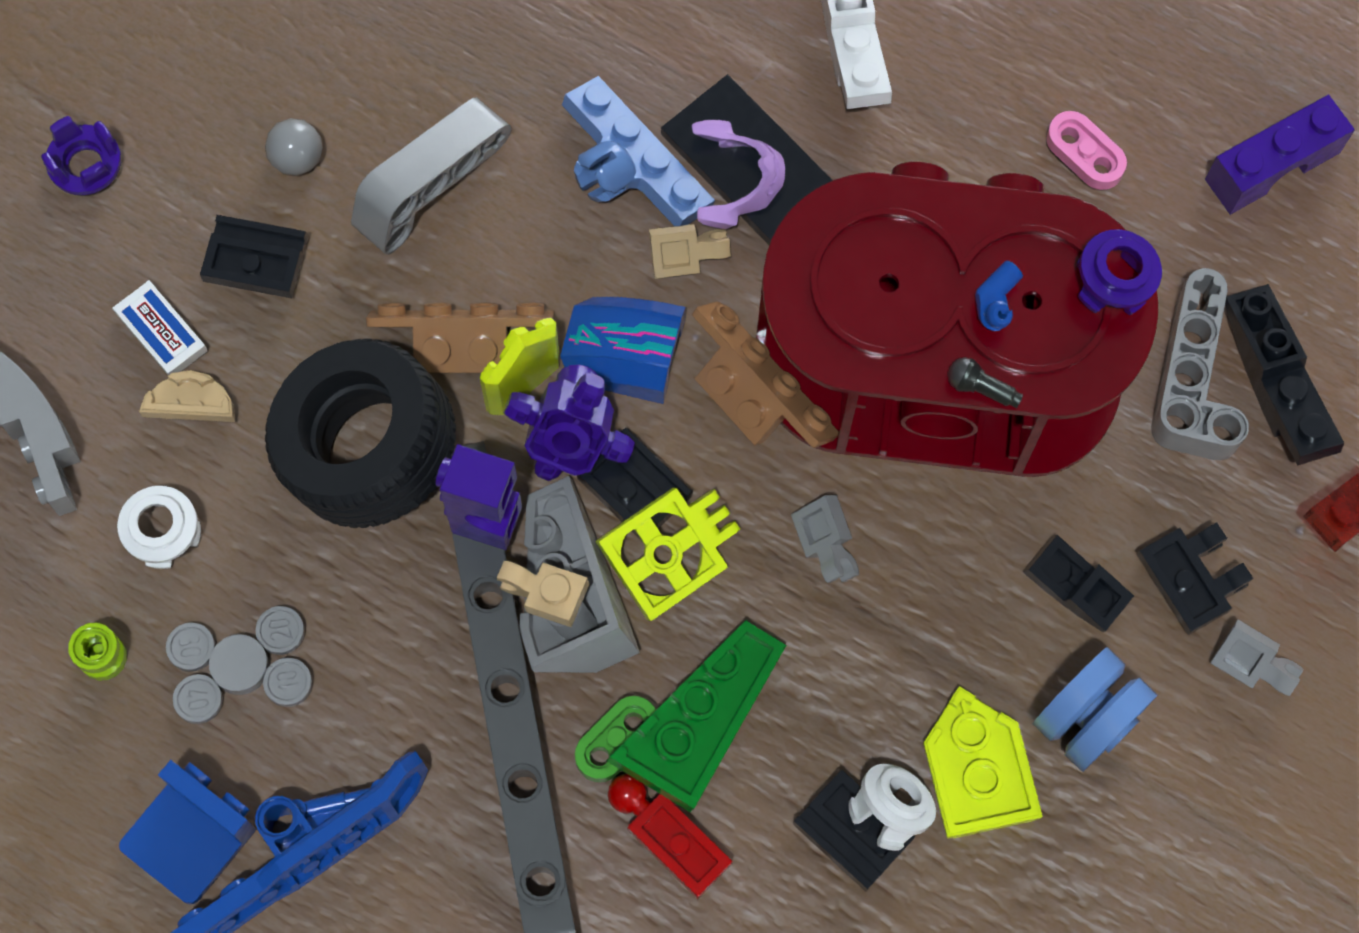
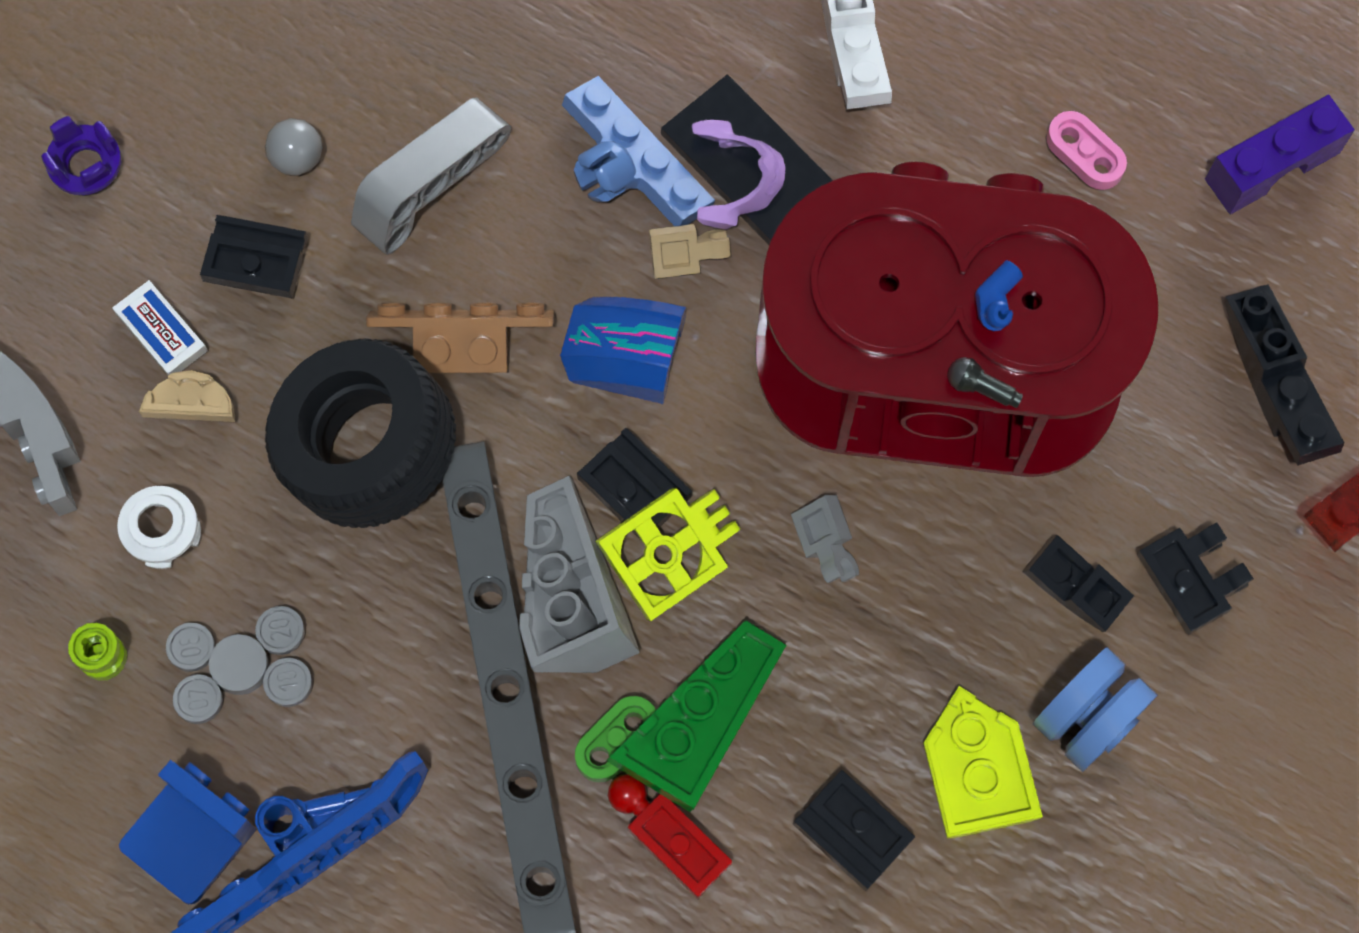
(479, 496): dark purple arch -> none
(523, 366): neon yellow tile -> none
(549, 594): tan plate -> none
(569, 424): dark purple piece -> none
(753, 386): medium nougat bracket -> none
(899, 819): white piece -> none
(1103, 287): dark purple piece -> none
(1197, 362): light grey beam -> none
(1251, 656): light grey plate -> none

